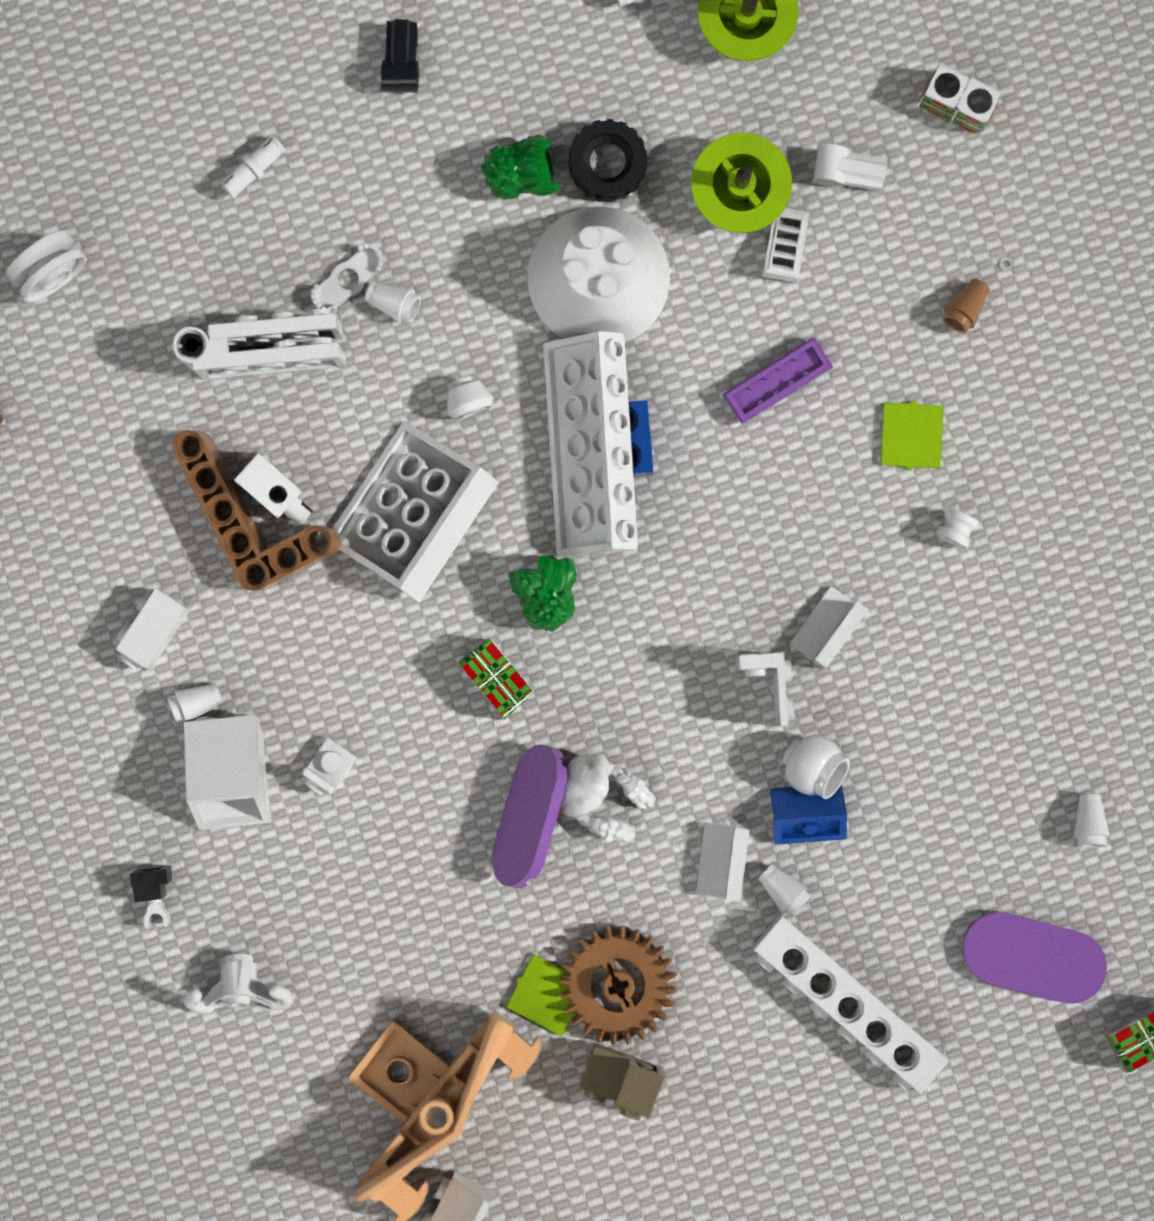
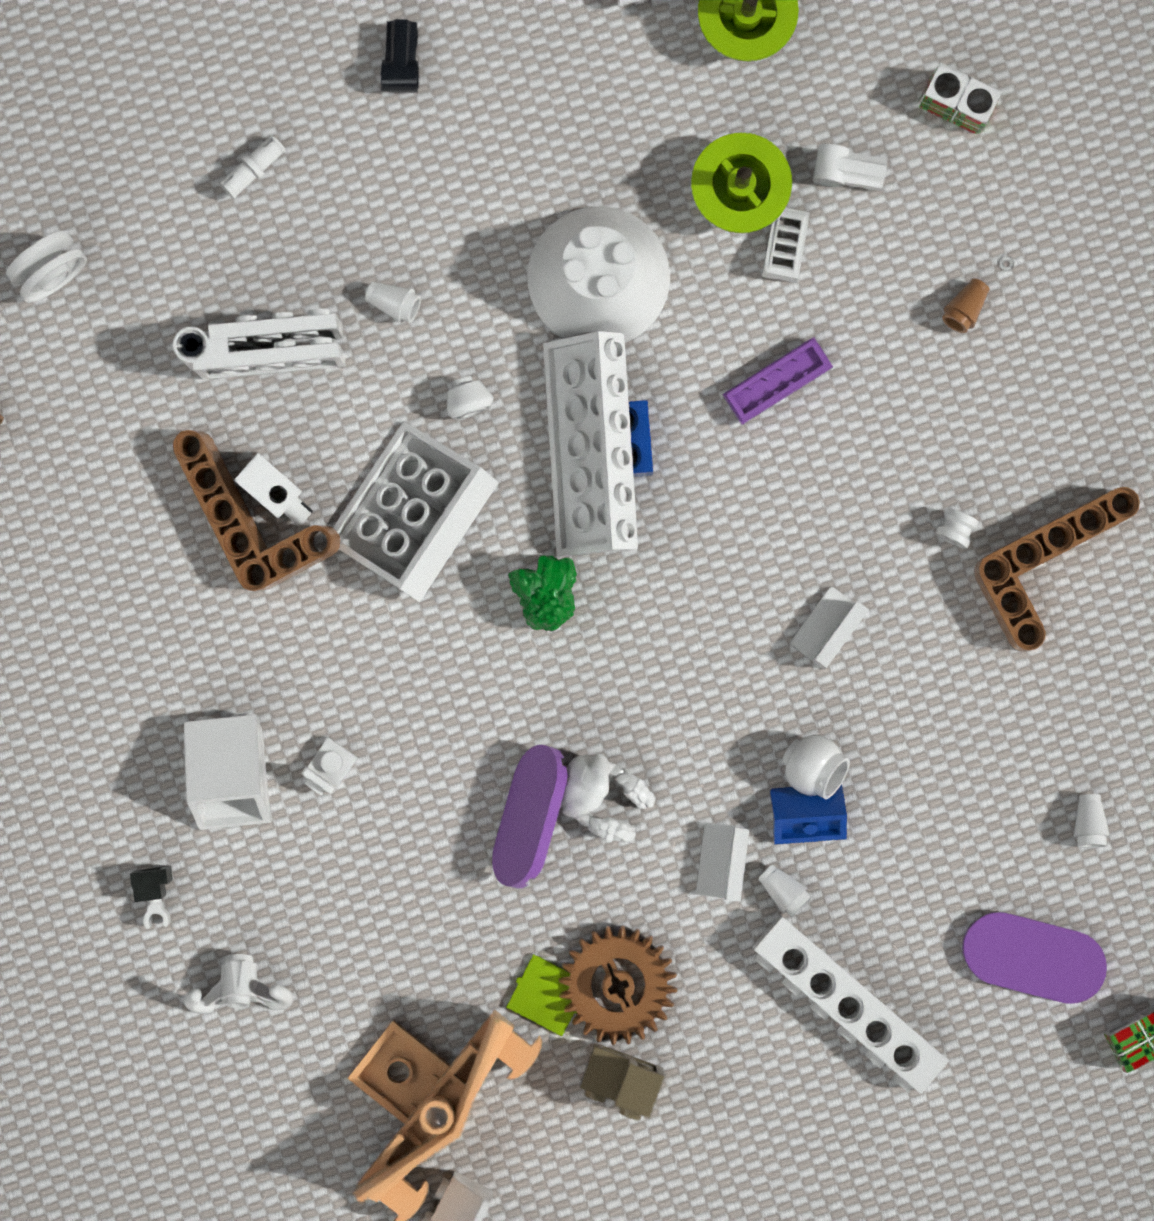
(151, 630): white brick -> none
(193, 702): white cone -> none
(365, 263): white piece -> none
(496, 678): piece -> none
(520, 168): green hair -> none
(607, 133): black tyre -> none
(758, 666): white bracket -> none
(911, 435): lime piece -> none
(1042, 552): none -> medium nougat beam

